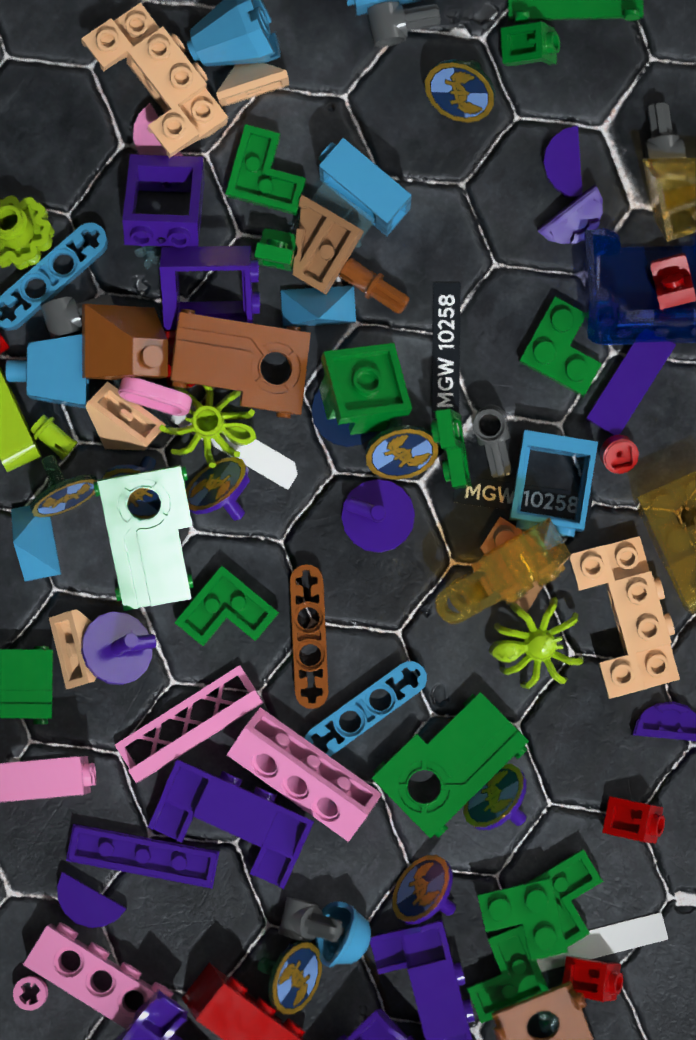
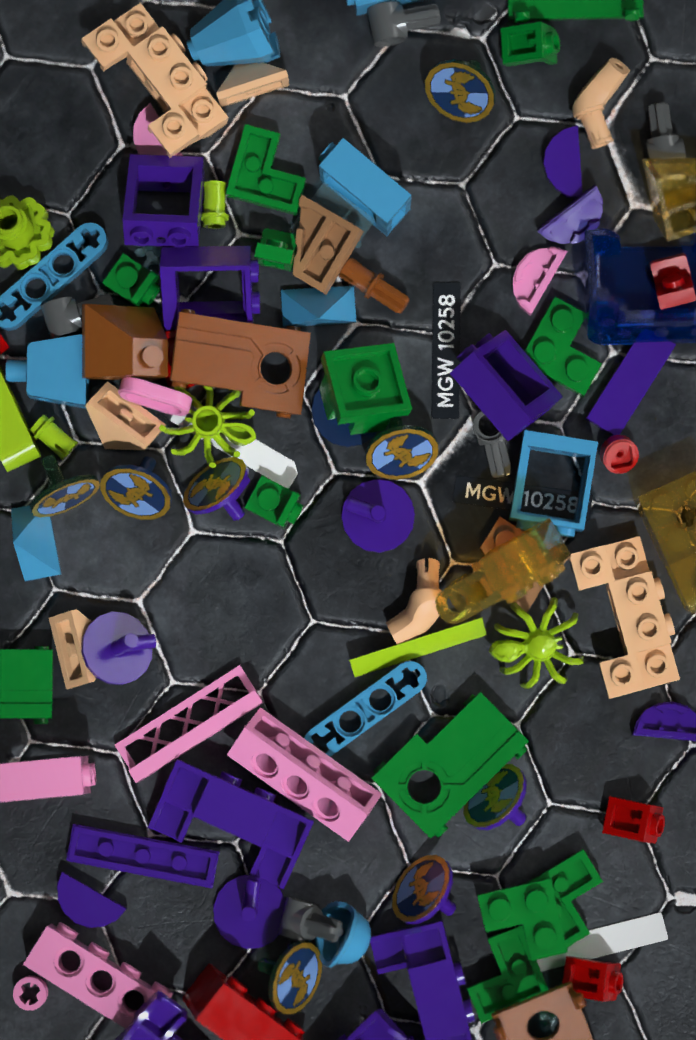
(132, 282): none -> green bracket
(148, 549): piece -> none
(214, 205): none -> lime pin
(222, 599): green plate -> none
(249, 911): none -> dark purple shield
(274, 503): none -> green bracket
(314, 636): dark orange beam -> none
(418, 647): none -> lime sticker
(421, 608): none -> light nougat arm
(449, 433): green plate -> none
(492, 373): none -> dark purple window
(534, 276): none -> bright pink tile
(594, 97): none -> light nougat arm

